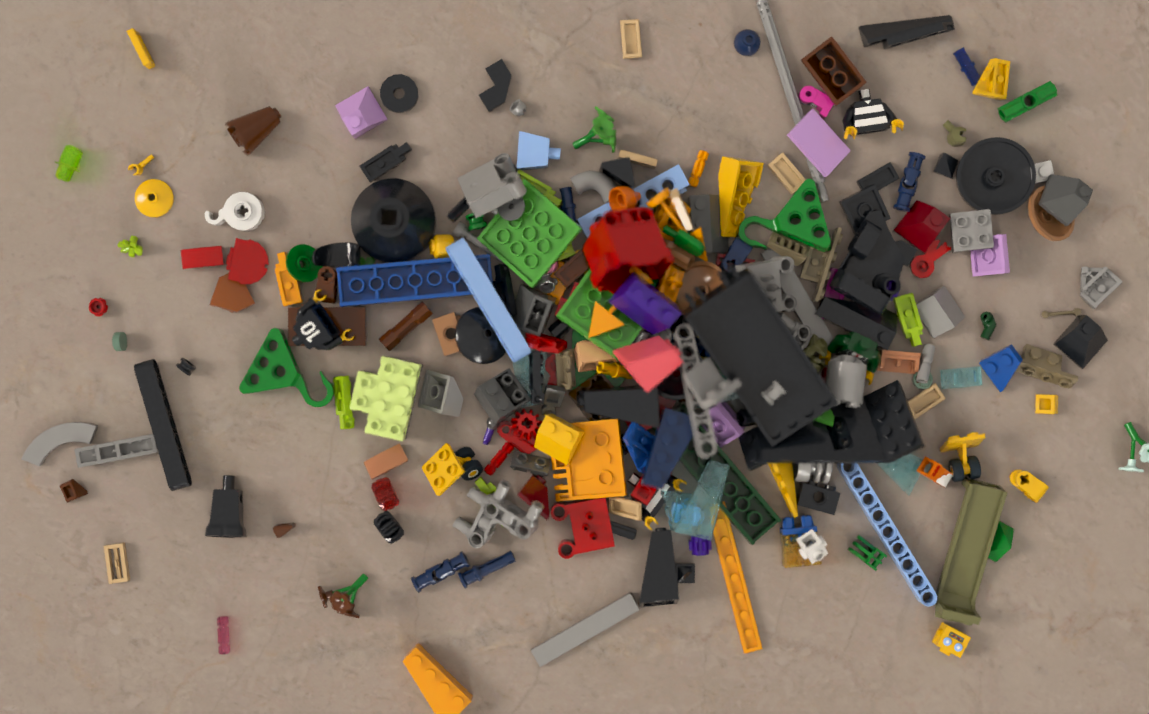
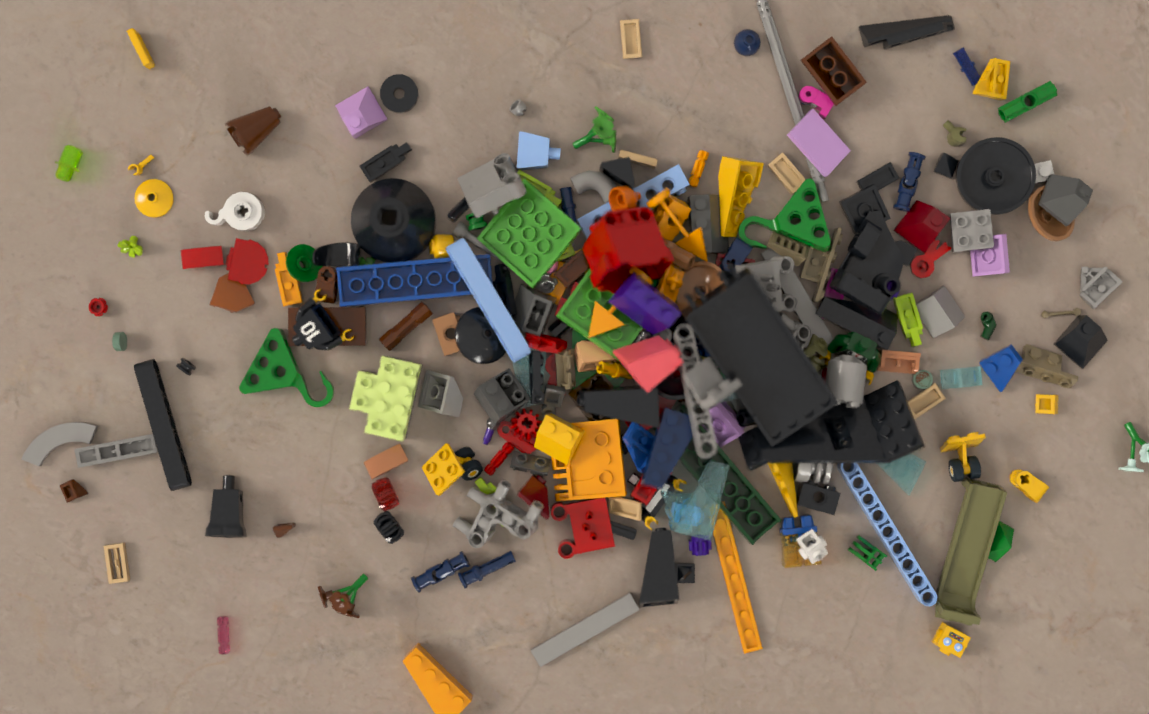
(342, 401): lime hinge -> none
(497, 94): black tile -> none
(512, 210): dark grey piece -> none
(681, 209): tan tile -> none
(685, 241): green piece -> none
(773, 392): light grey bush -> none
(826, 418): bright green tile -> none
(869, 116): torso -> none
(925, 365): light grey piece -> none
(936, 473): orange leg -> none

